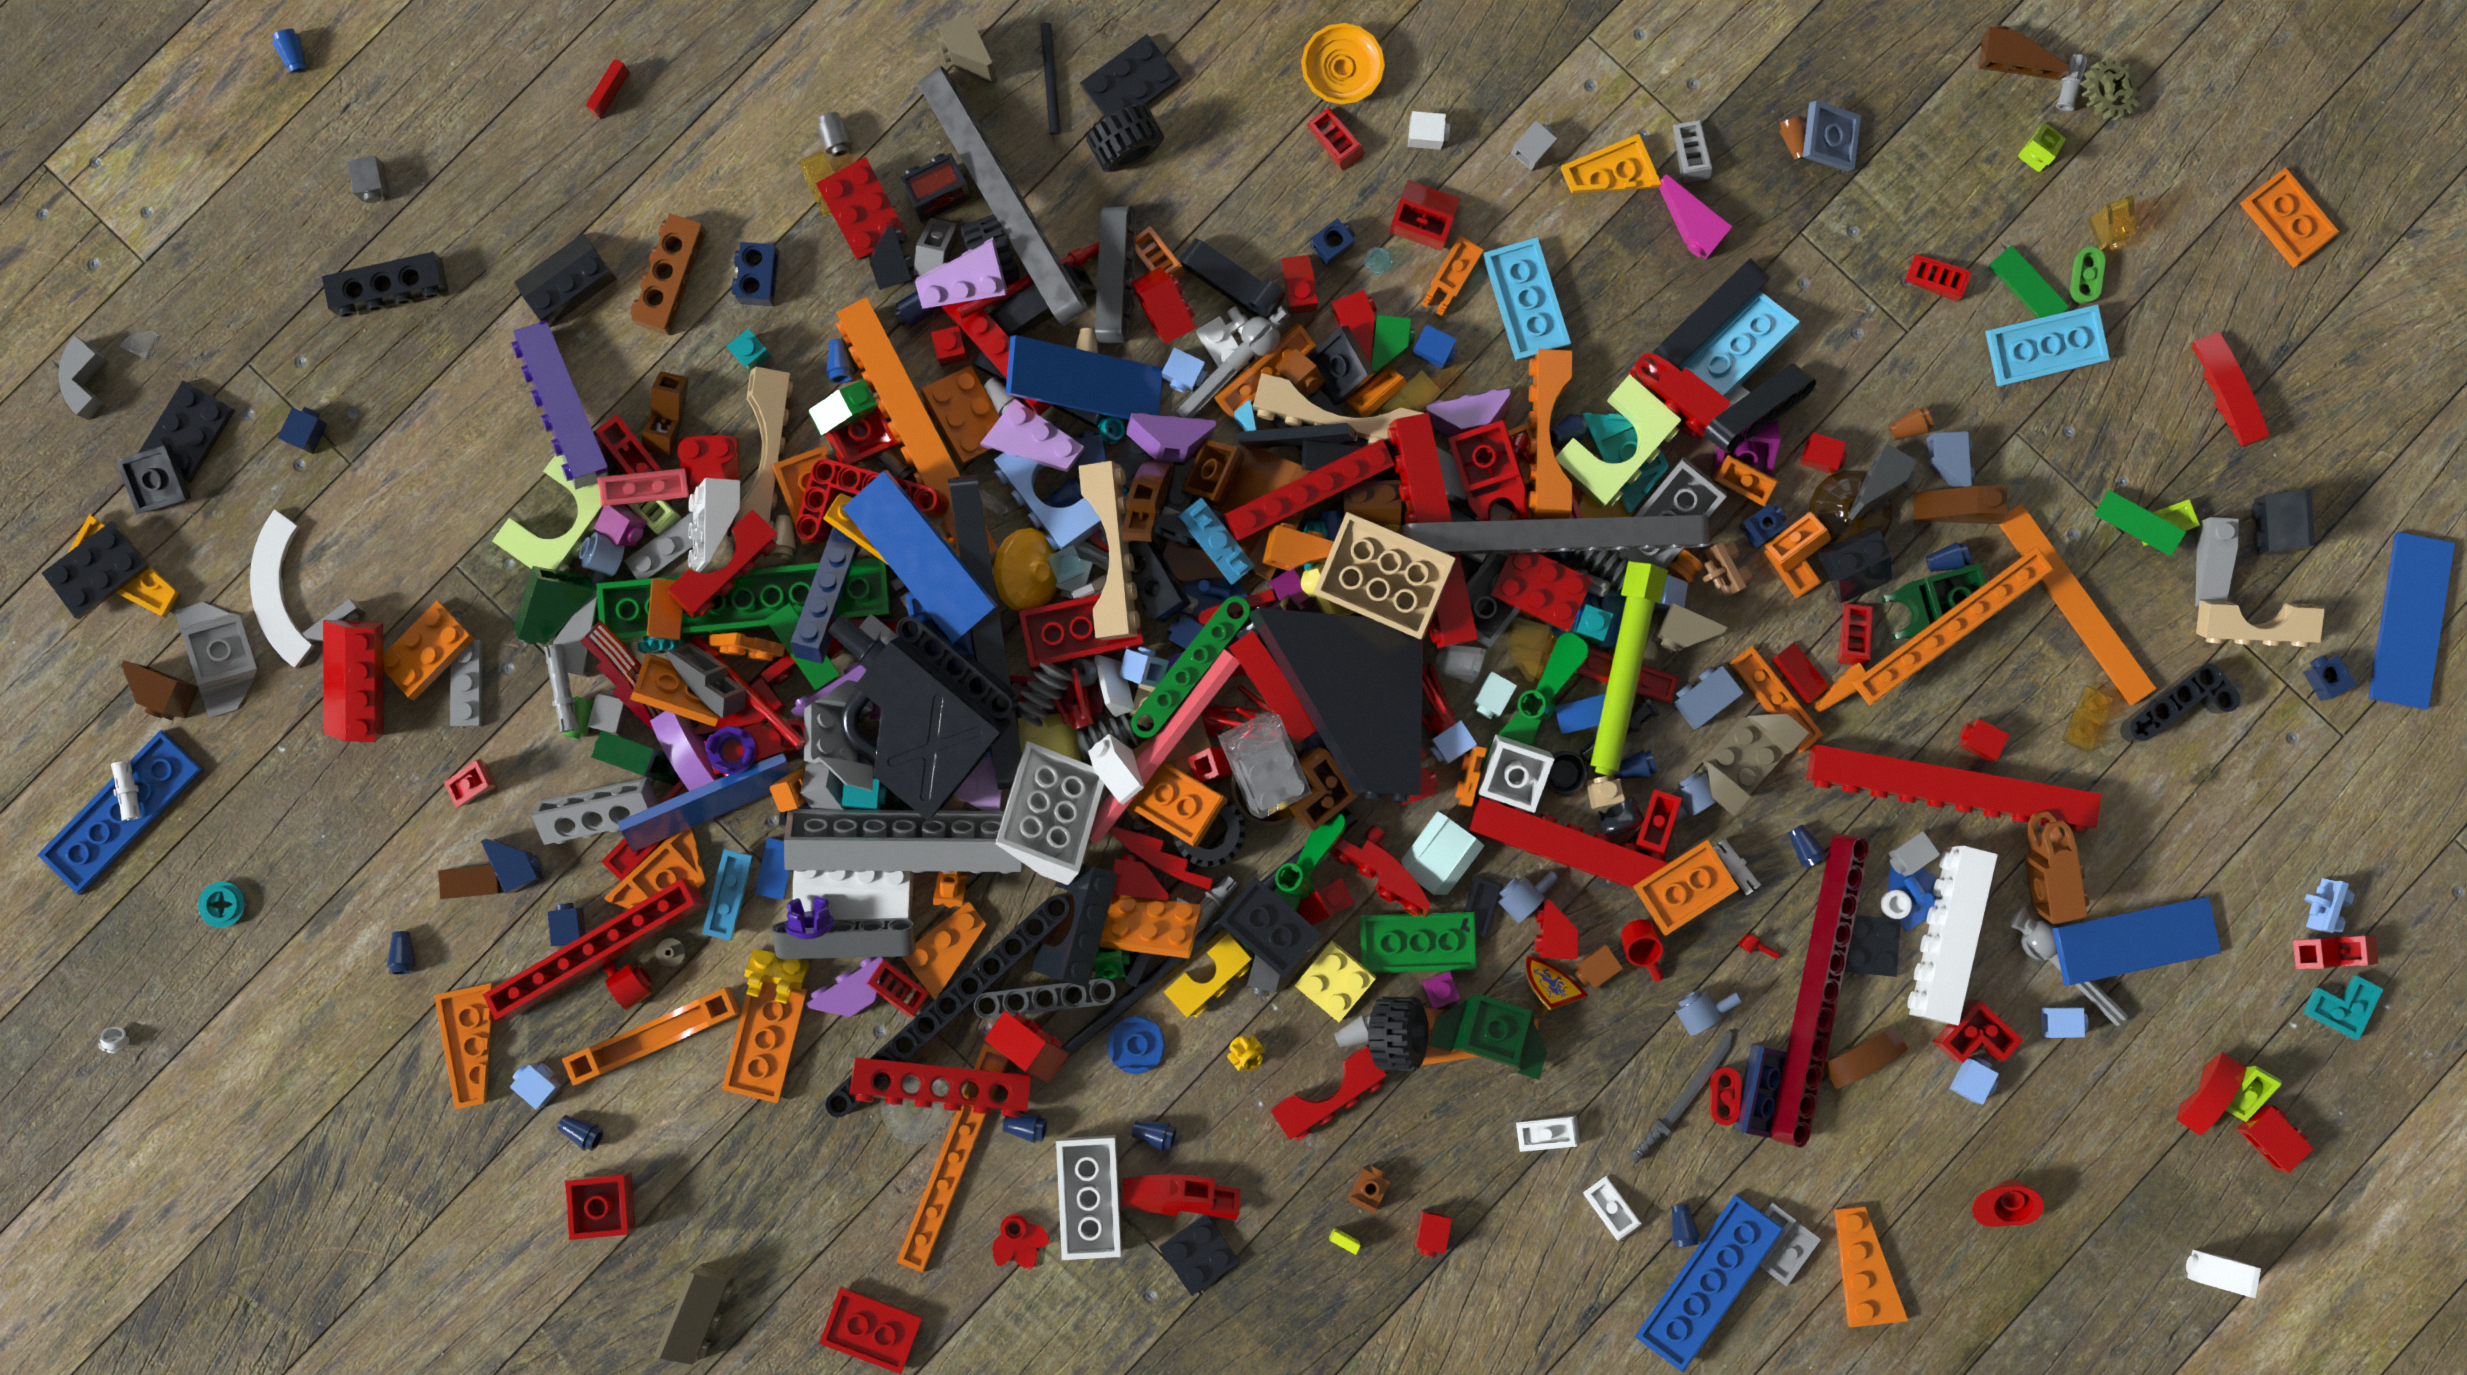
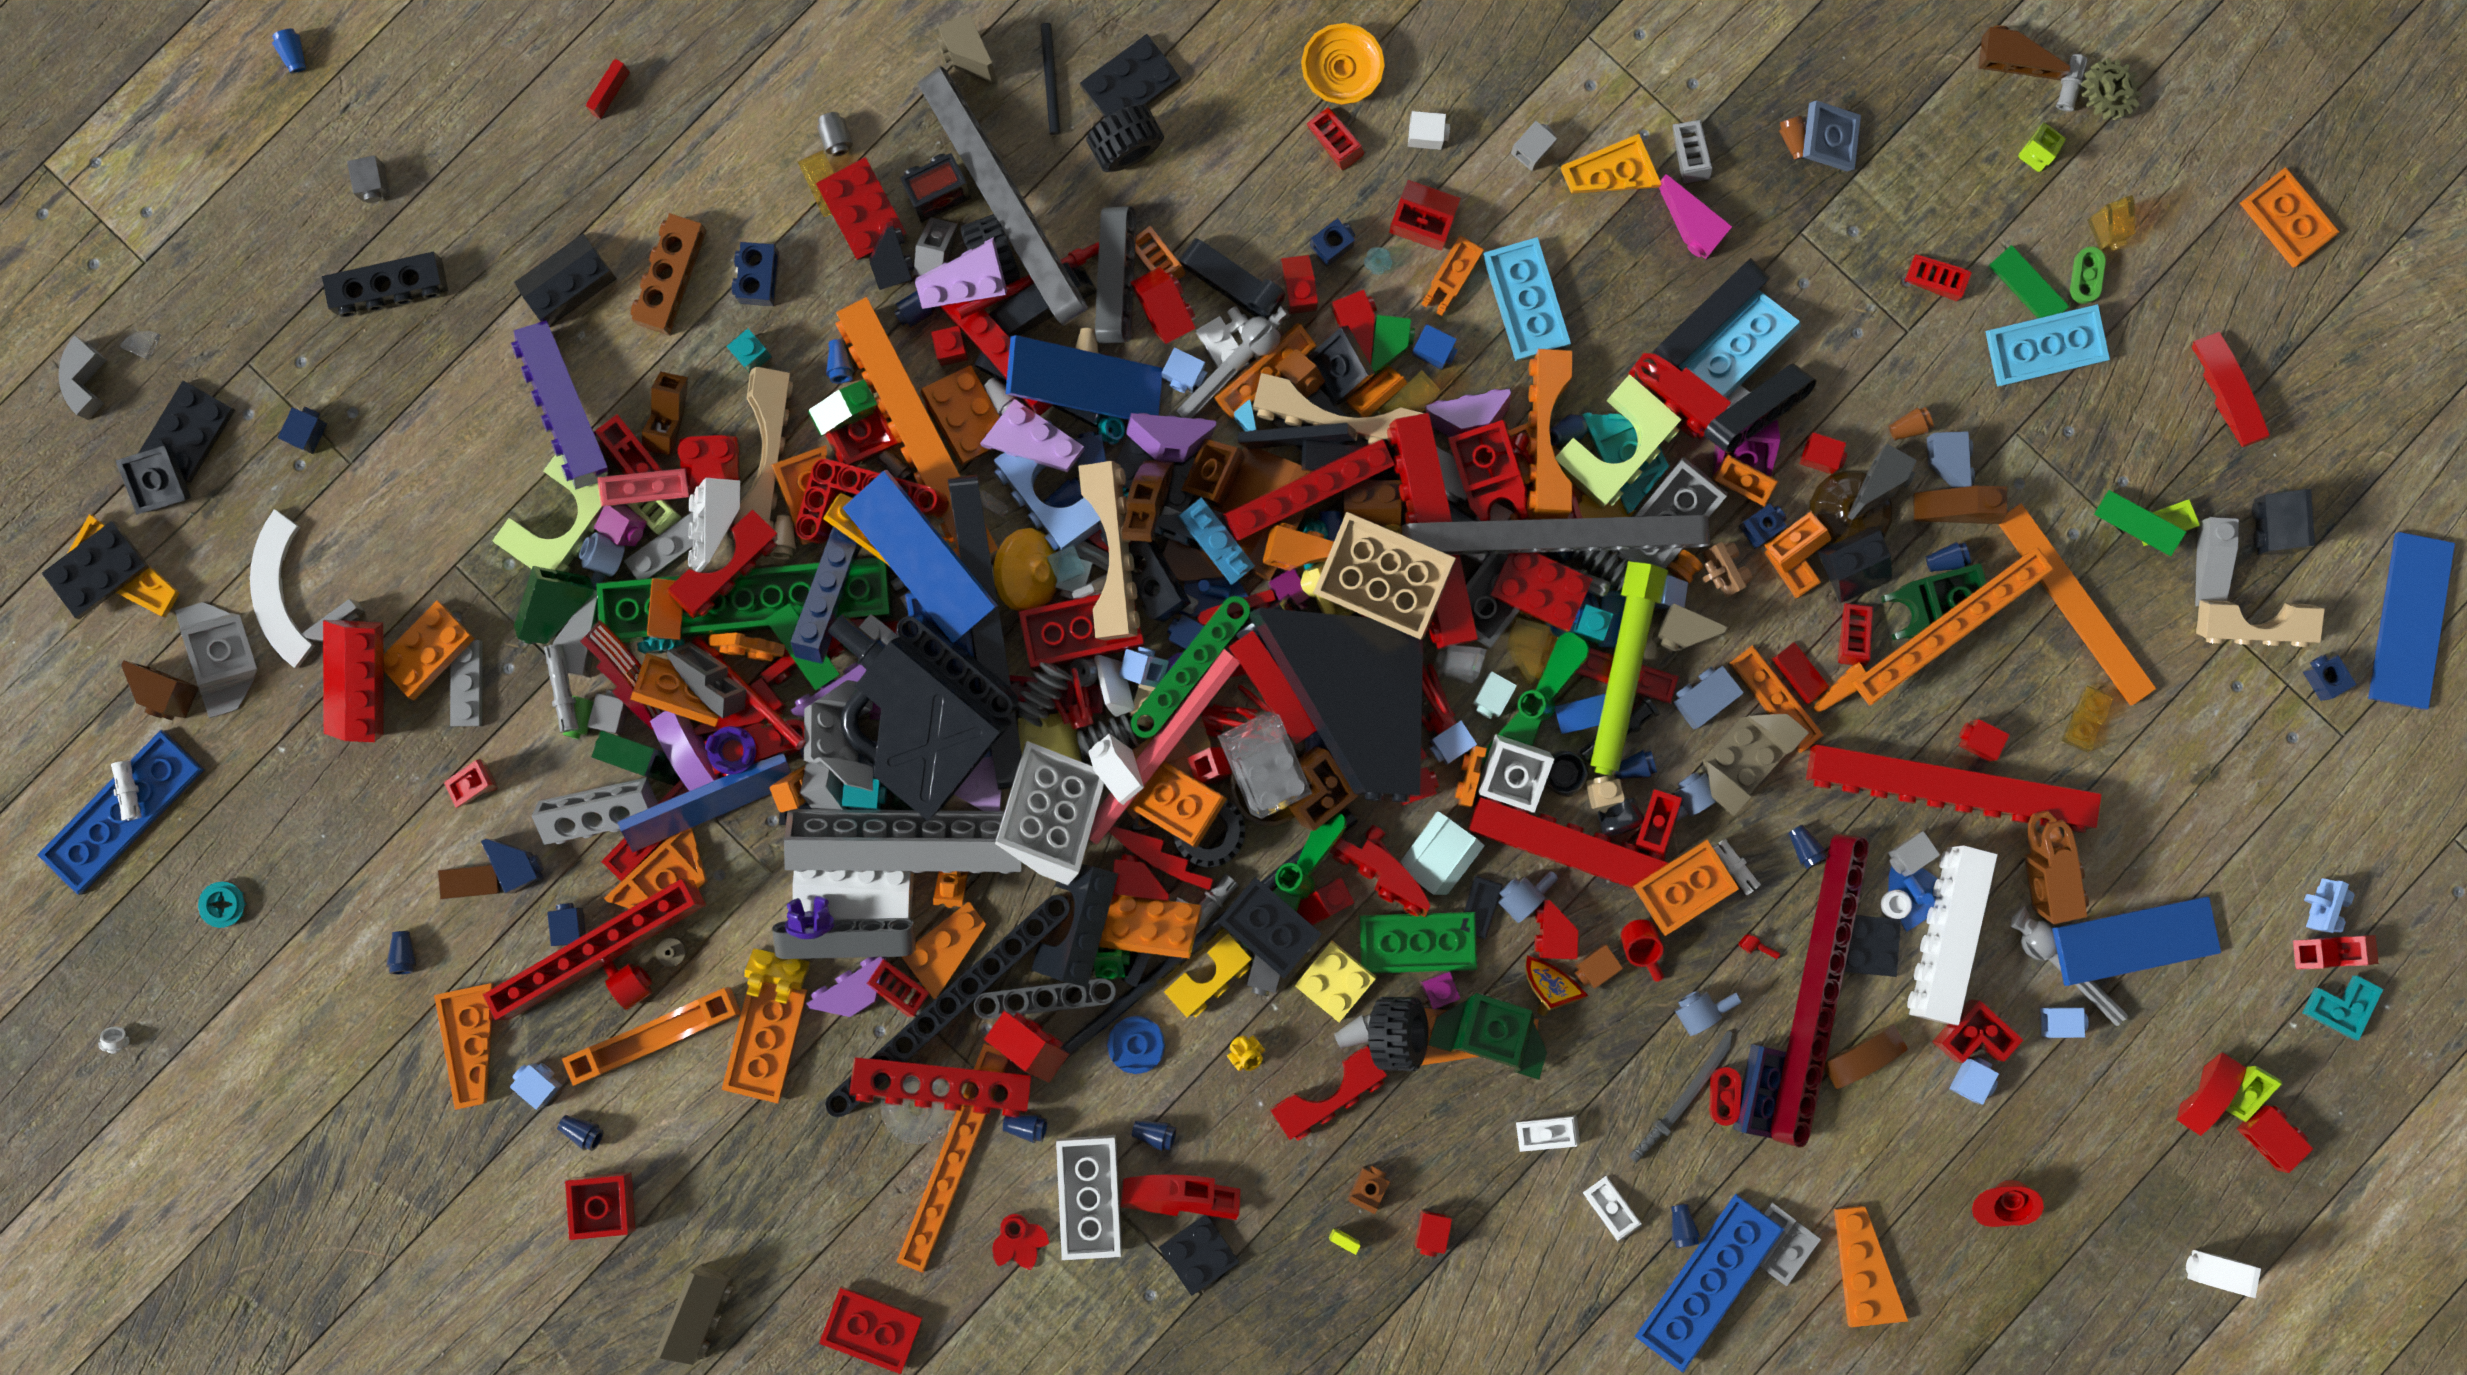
(727, 895): dark azure plate -> none
(772, 876): blue tile -> none
(2174, 707): black beam -> none

